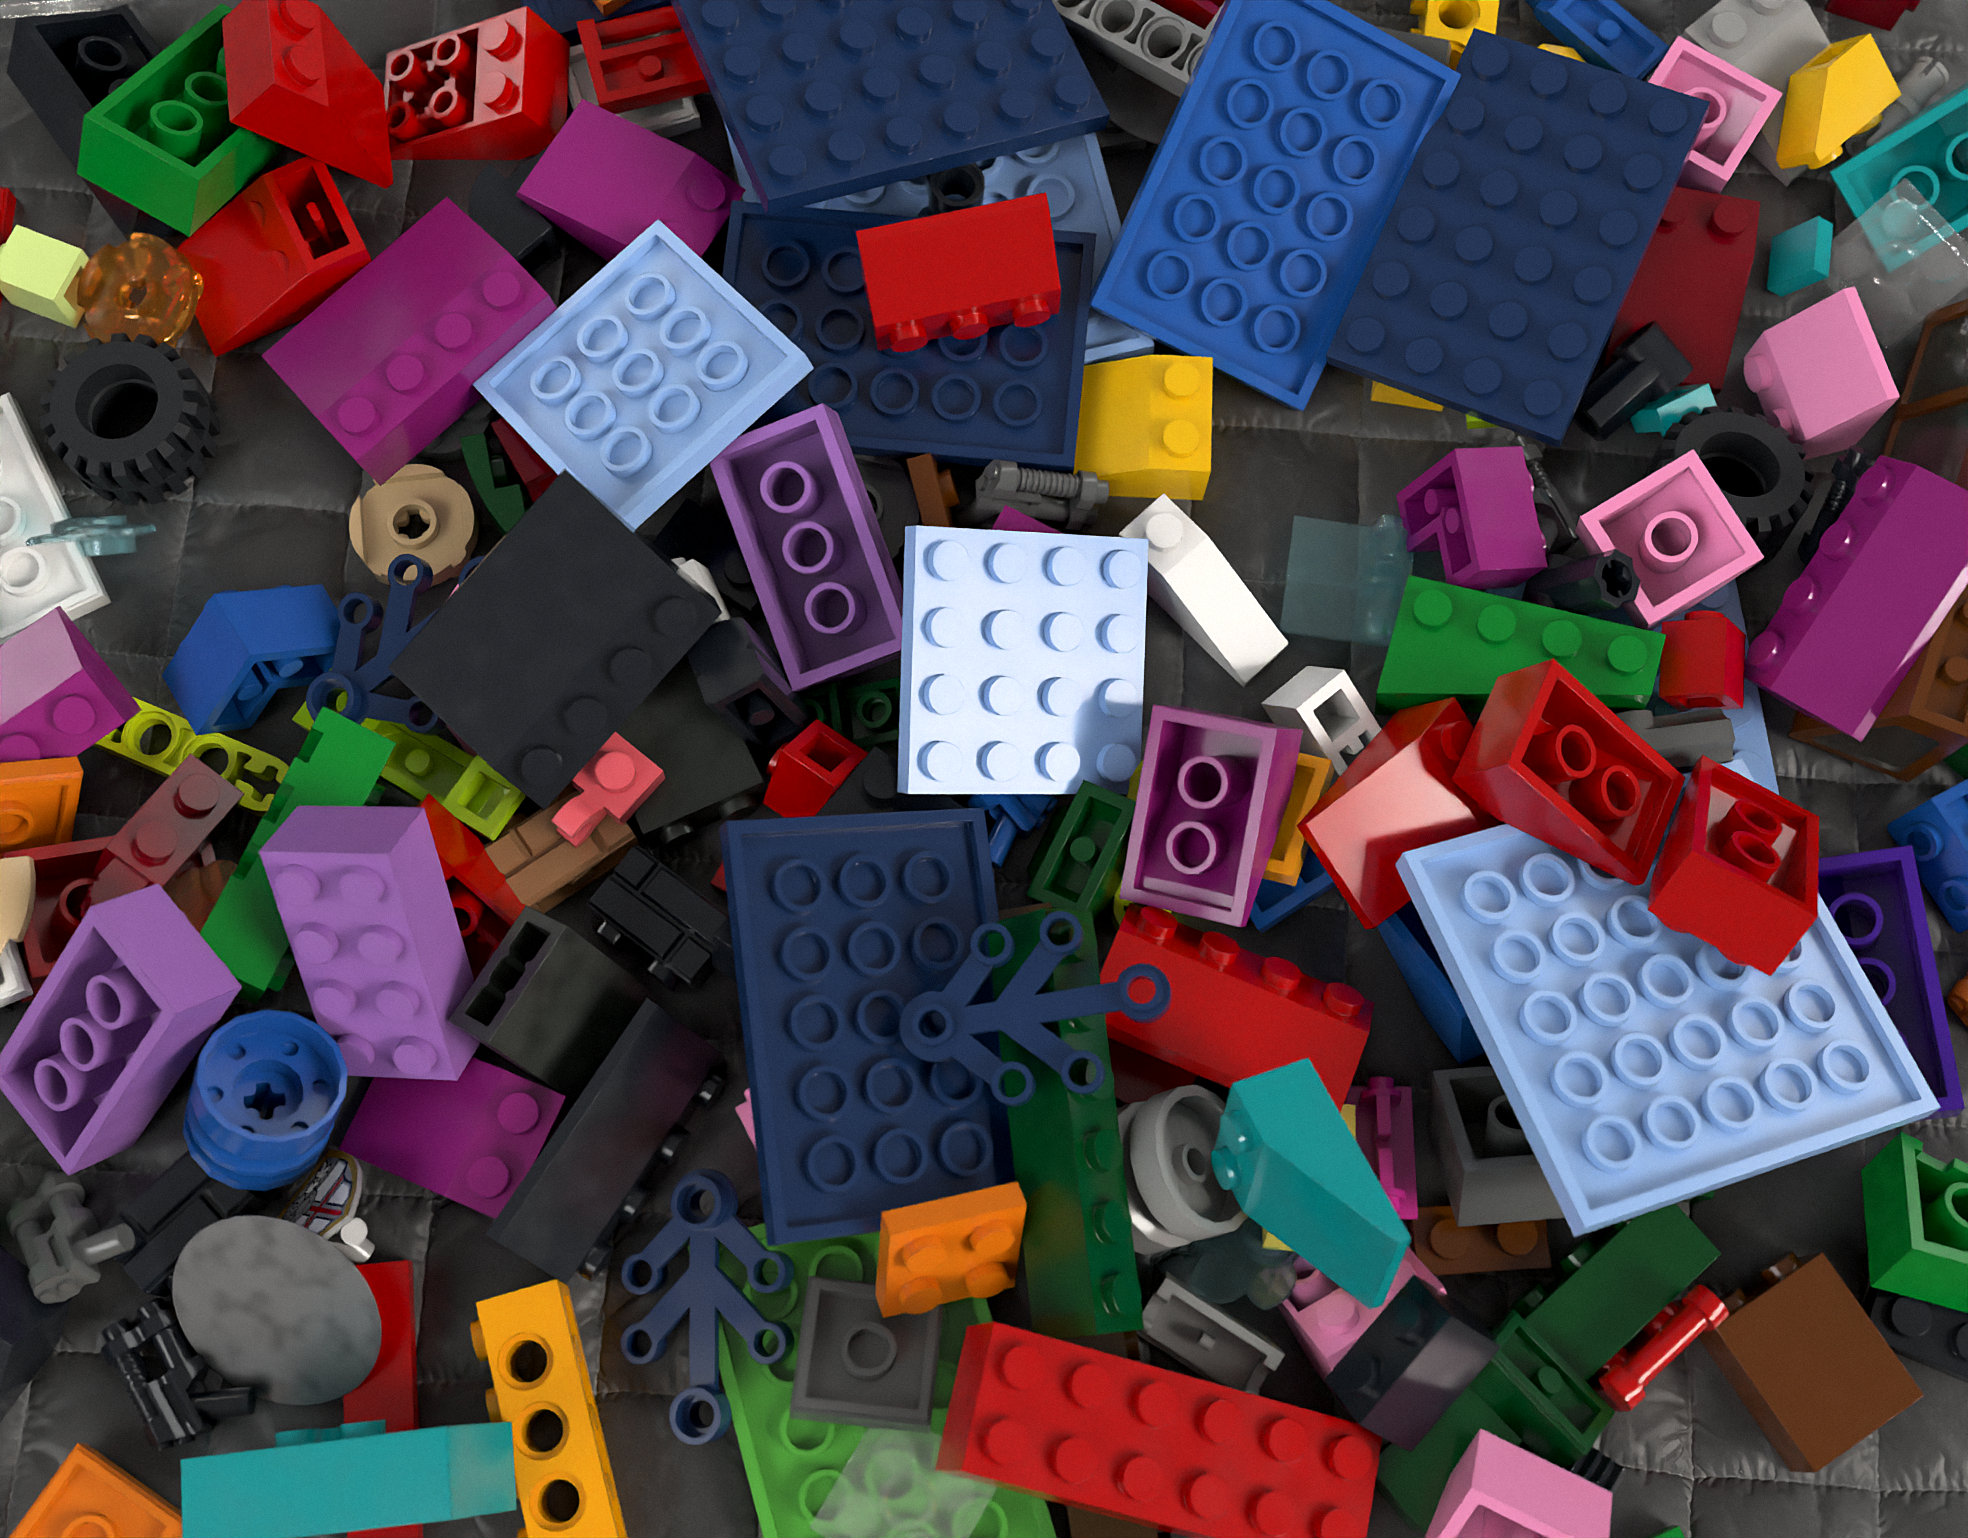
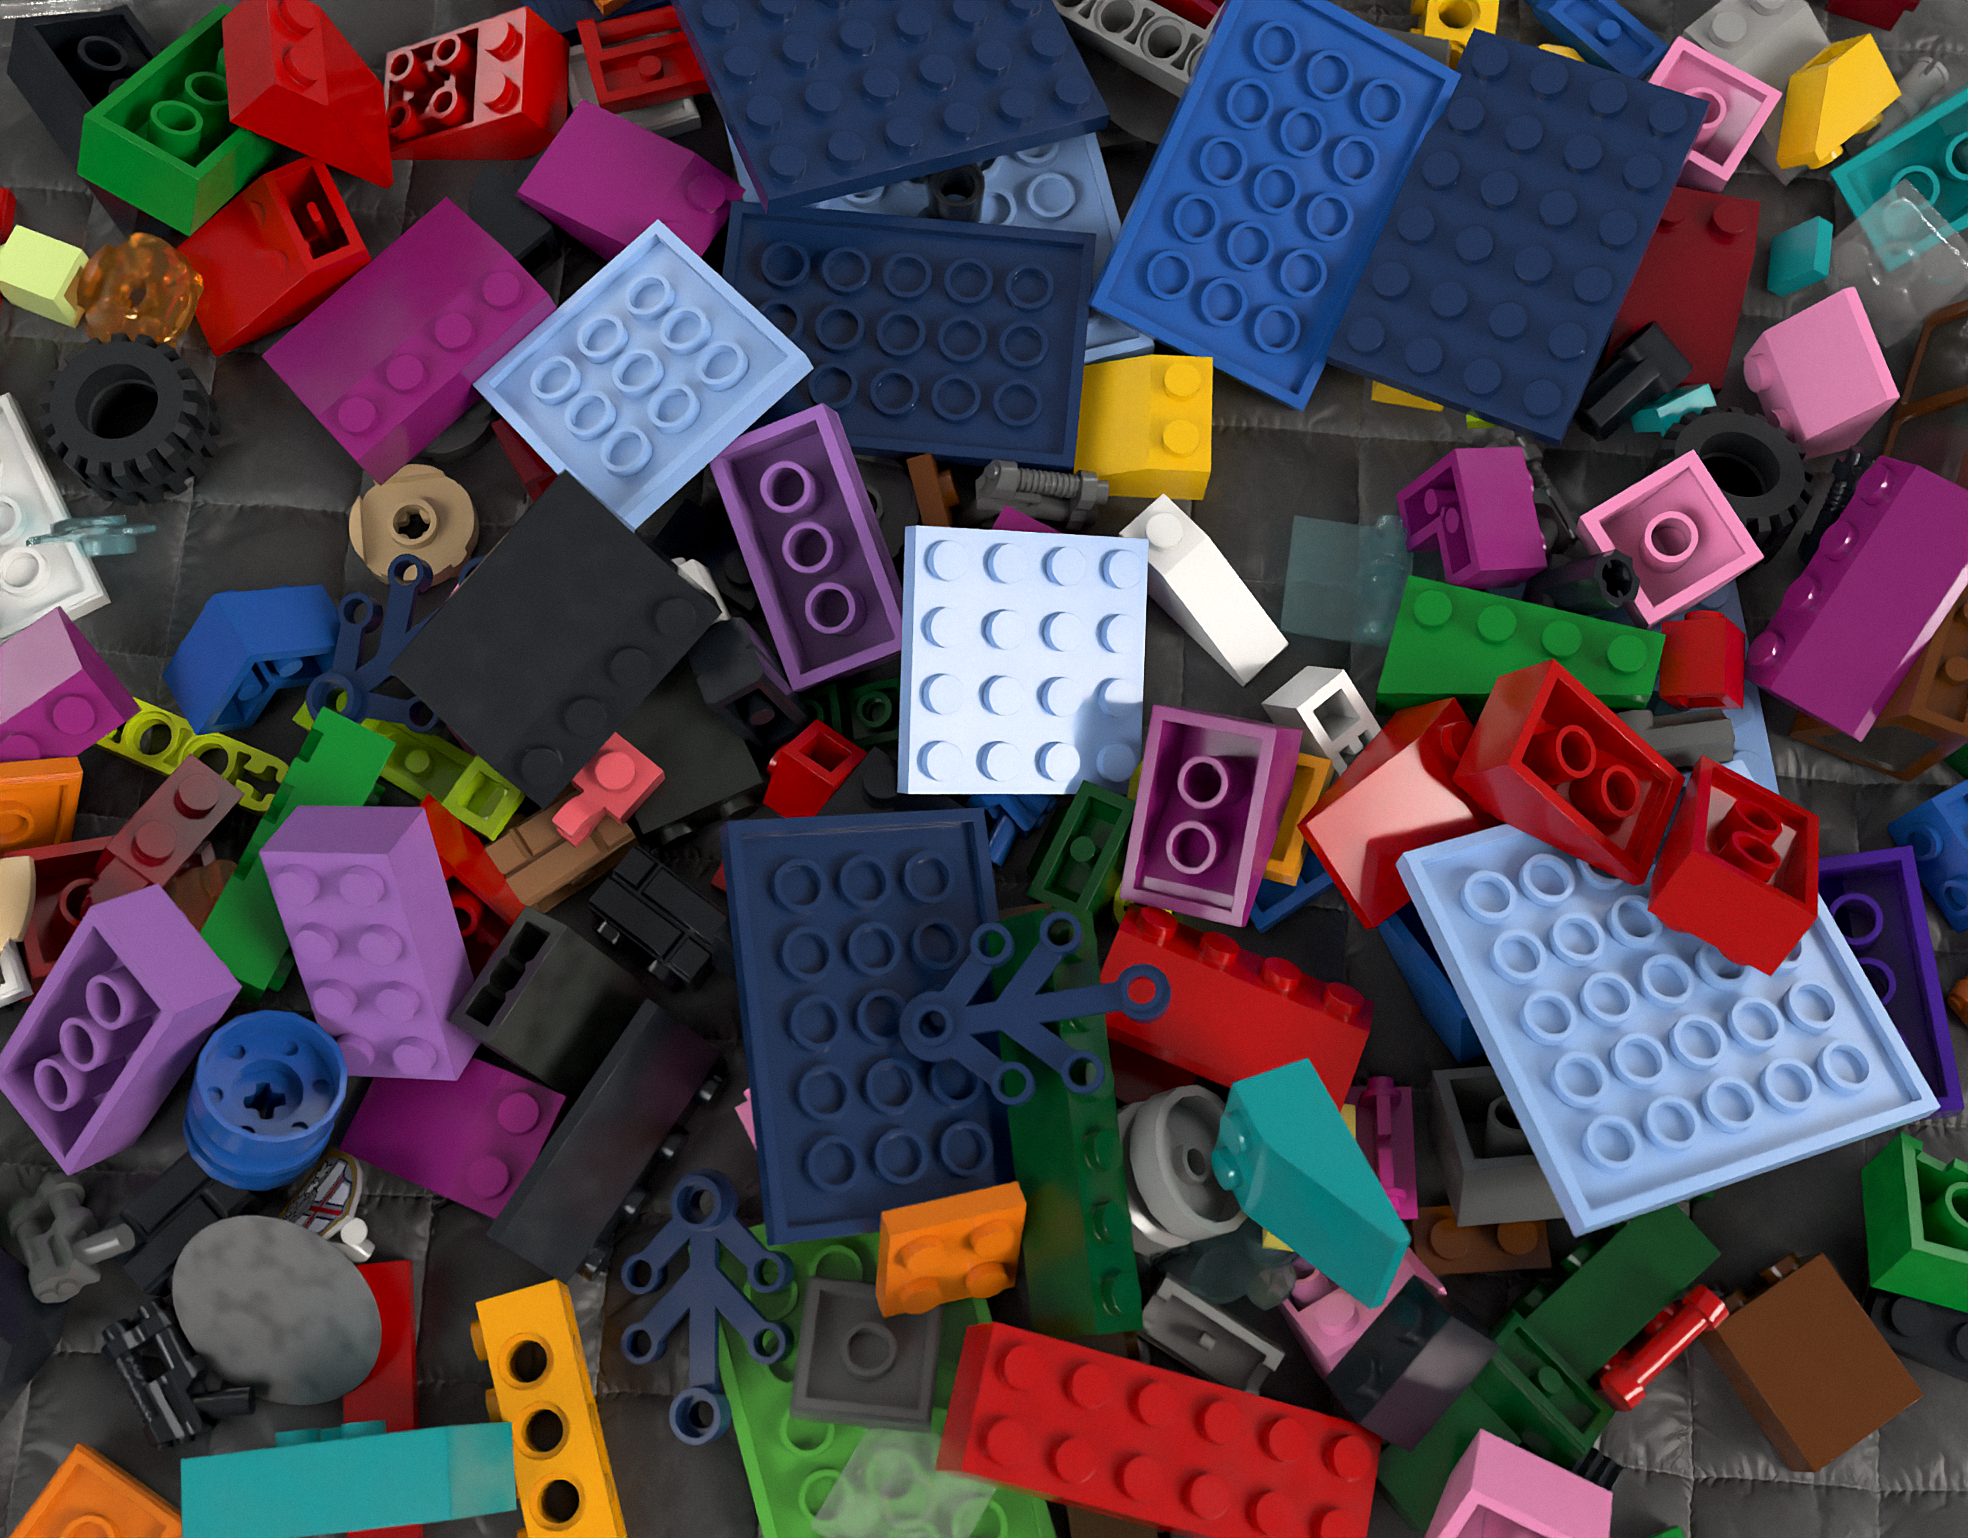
(493, 481): dark green slope -> none
(960, 272): red slope -> none

